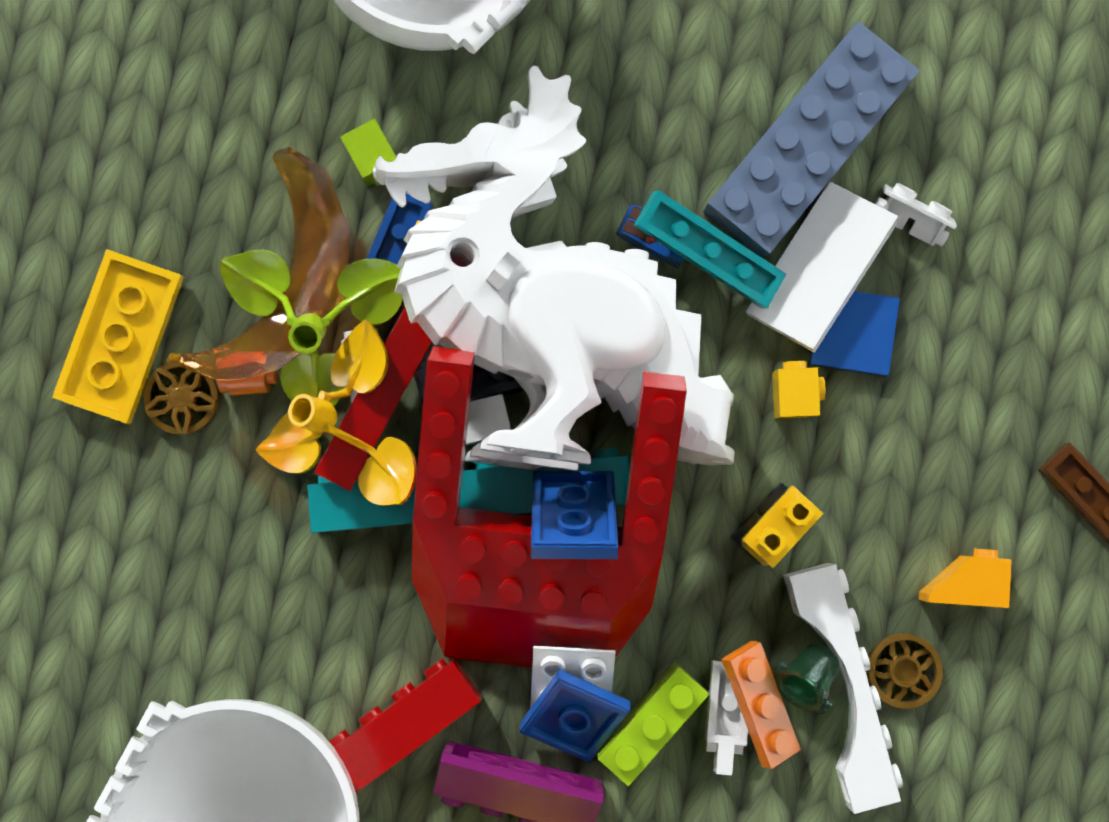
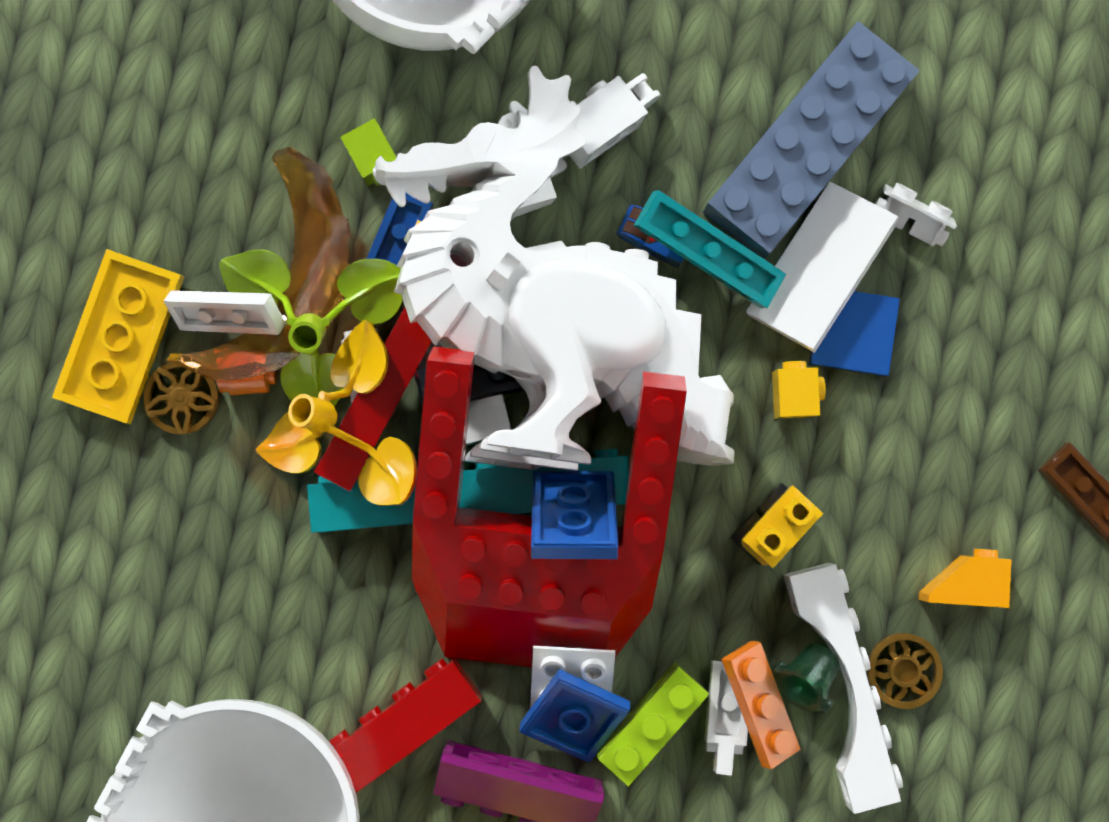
(225, 312): none -> white plate
(611, 115): none -> white brick

